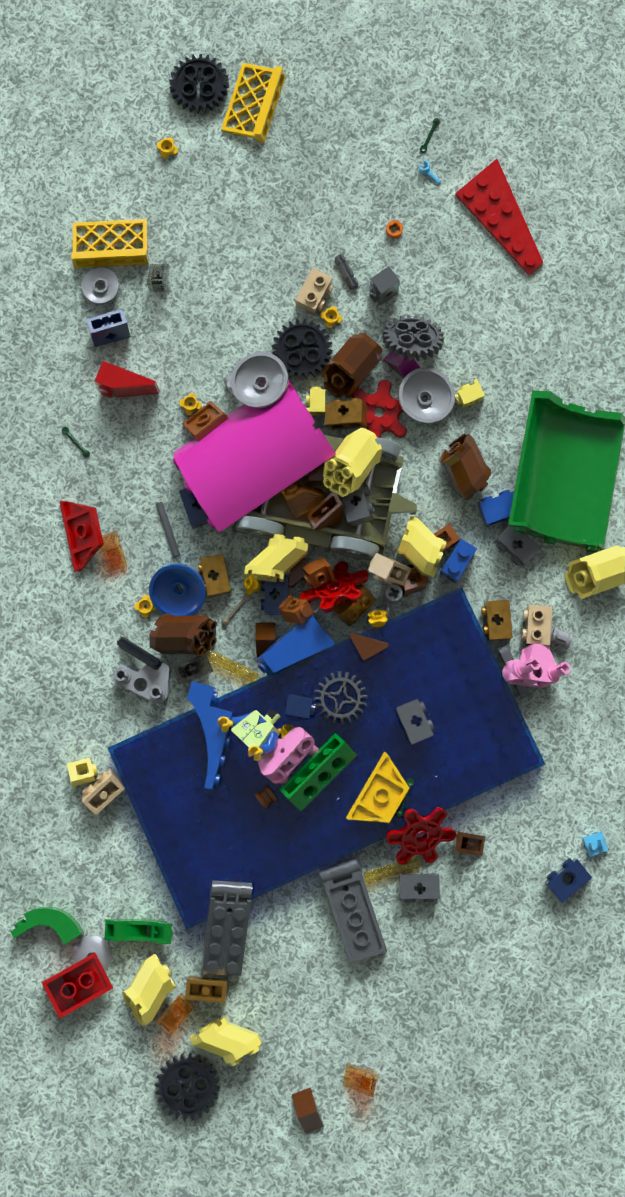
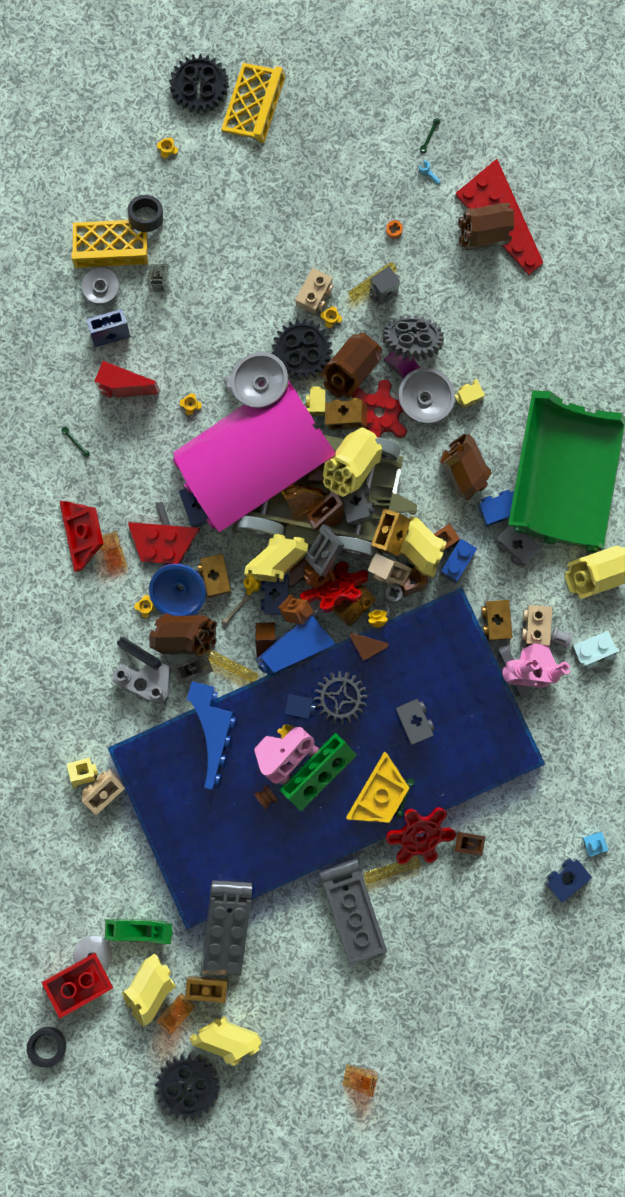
(33, 1056): none -> black tyre
(56, 918): green arch -> none
(148, 224): none -> black tyre
(162, 542): none -> red wing
(204, 421): dark orange tile -> none
(254, 731): torso -> none
(307, 1110): reddish brown slope -> none
(324, 550): none -> dark grey plate
(346, 271): dark grey axle -> none
(364, 286): none -> clear yellow axle
(391, 532): none -> pearl gold brick
(428, 880): dark grey brick -> none
(486, 226): none -> reddish brown brick
(595, 649): none -> light aqua bracket

